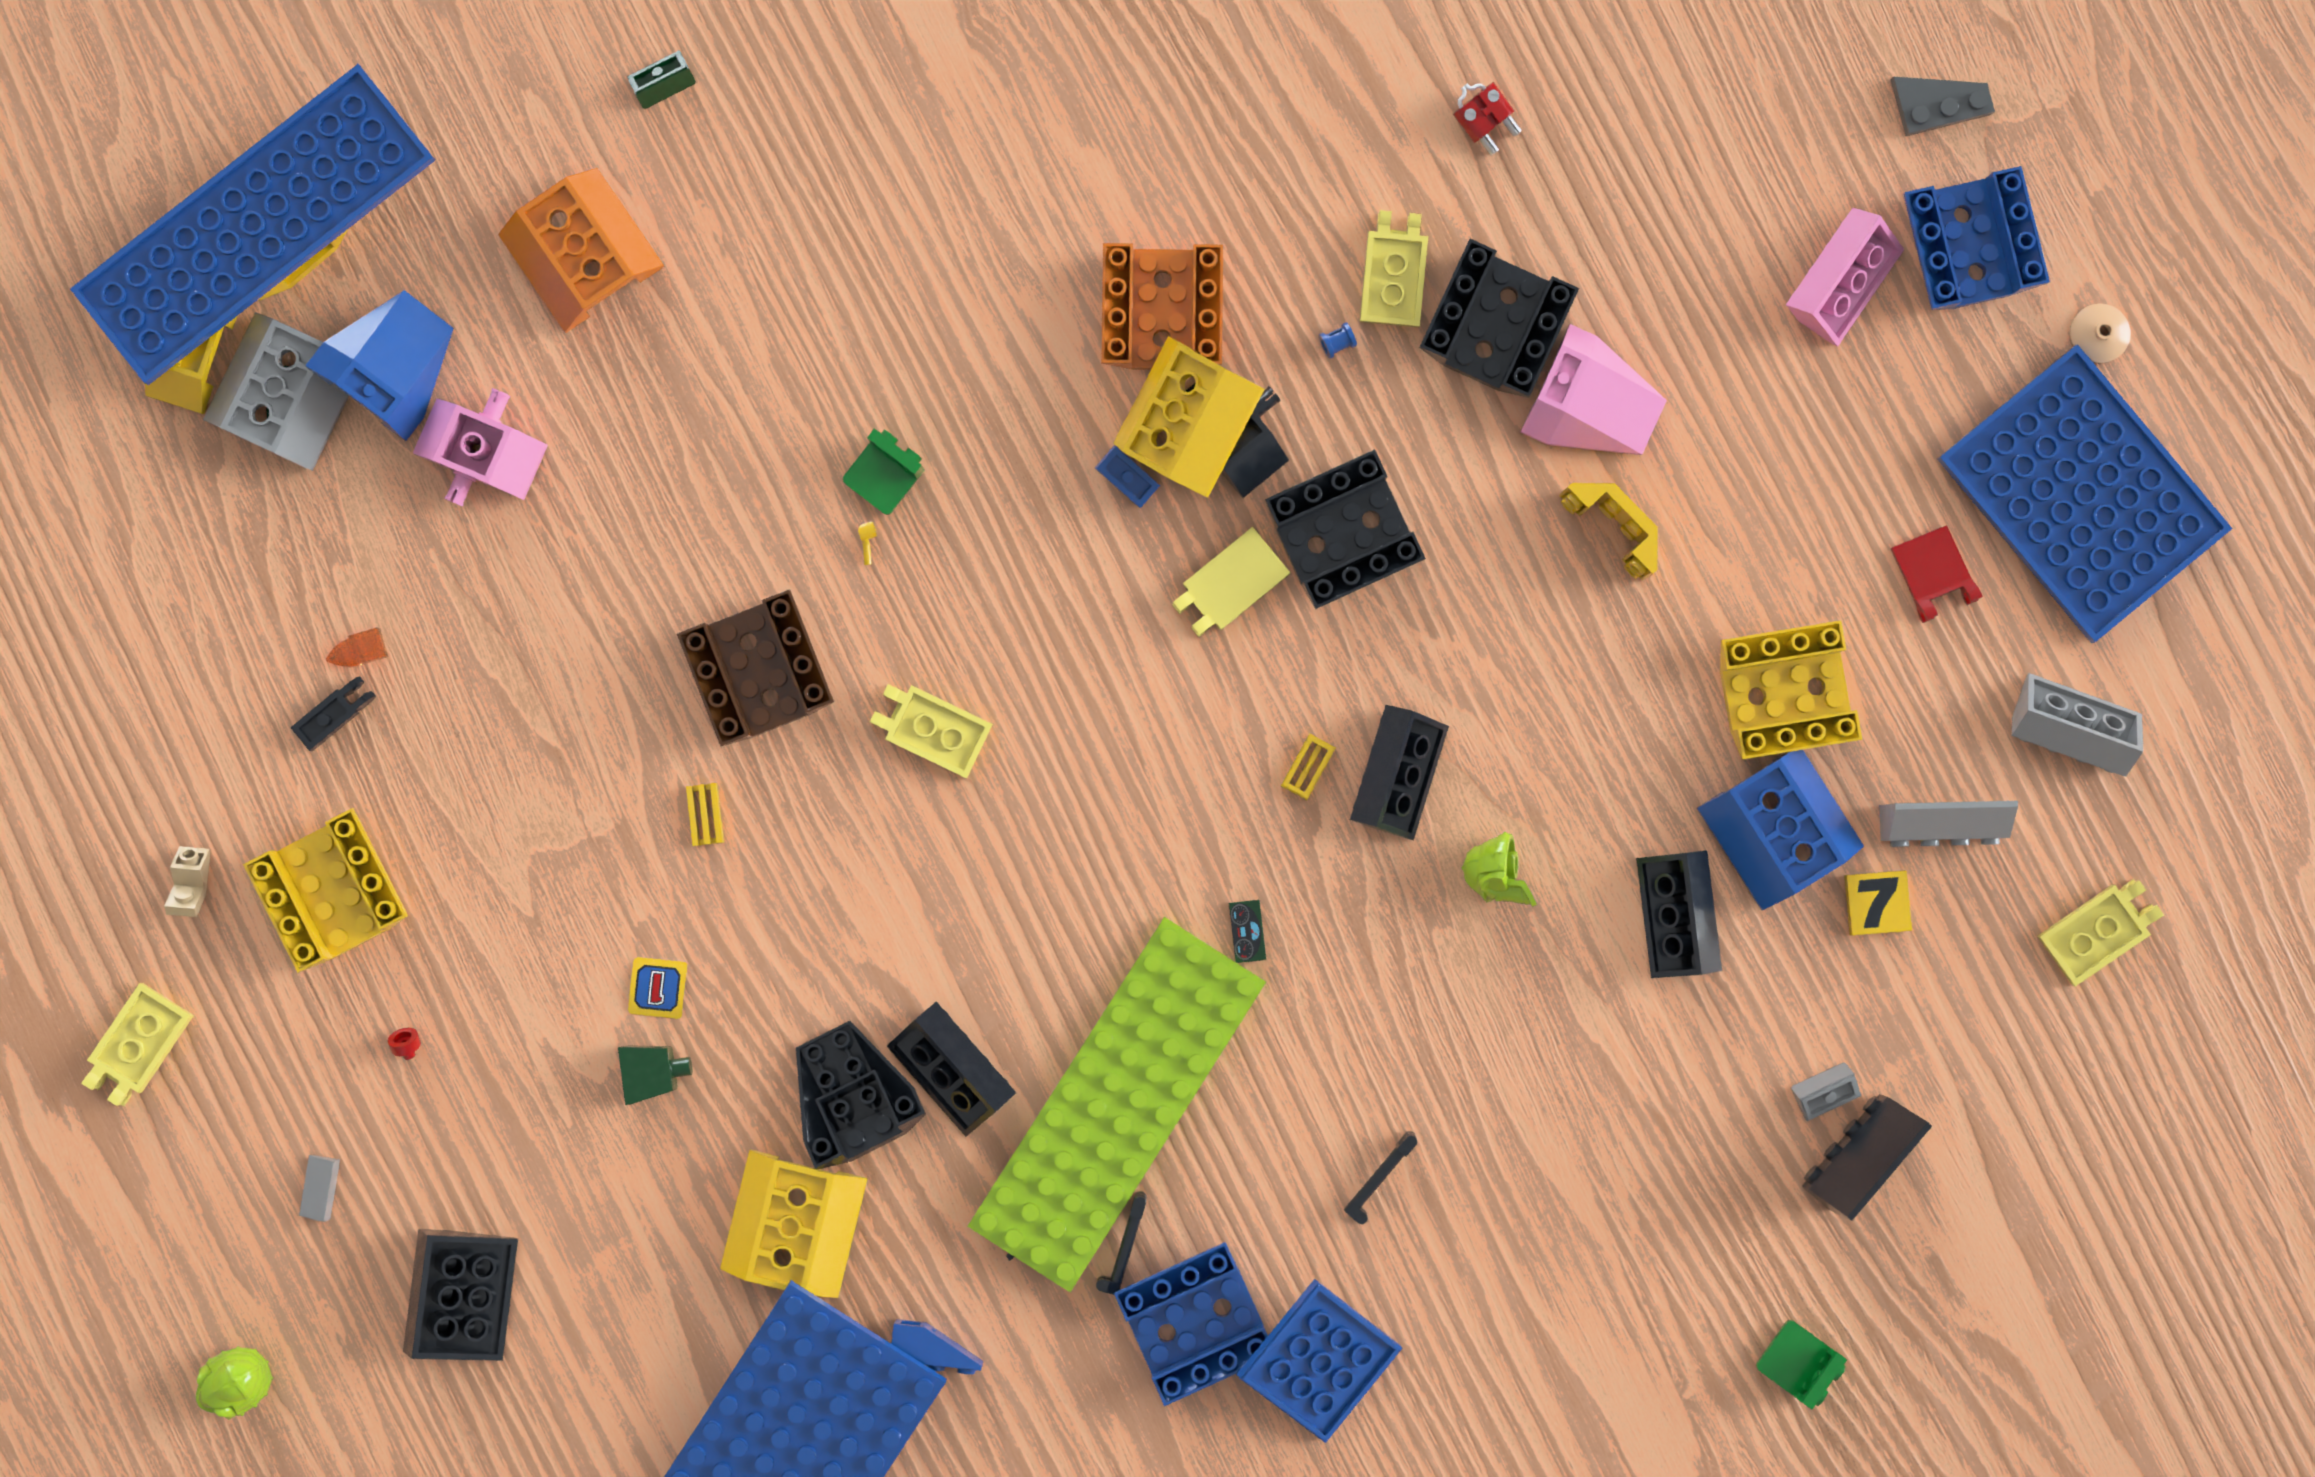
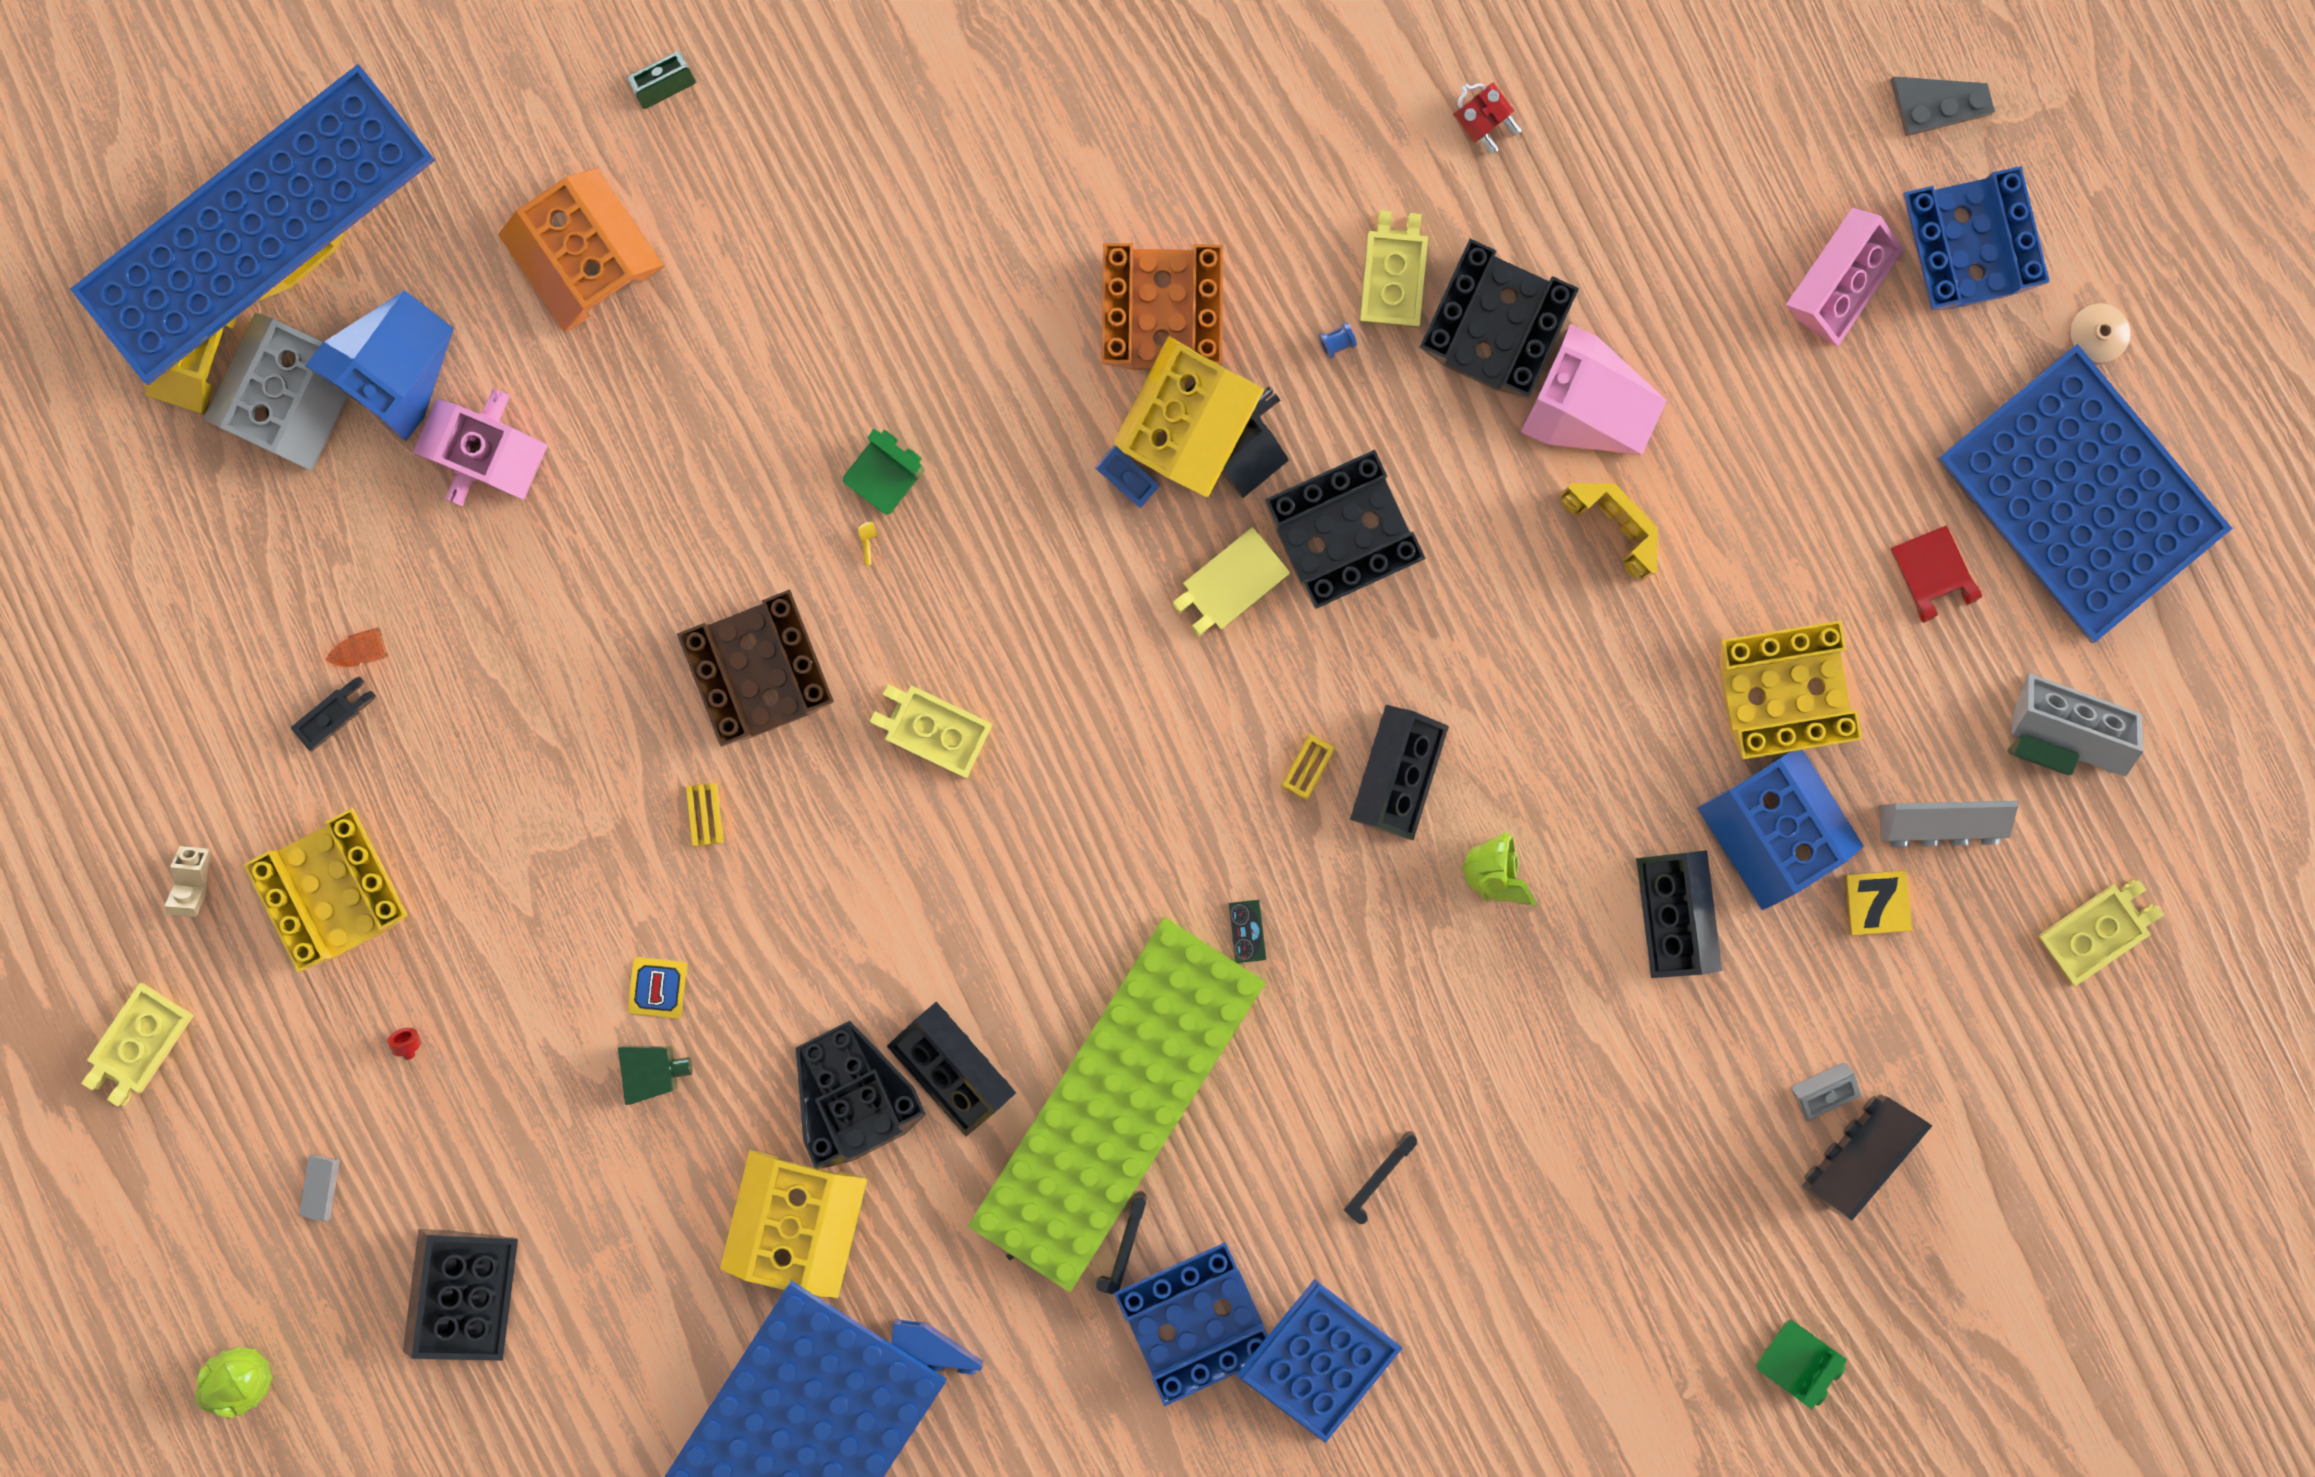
(2044, 754): none -> dark green slope

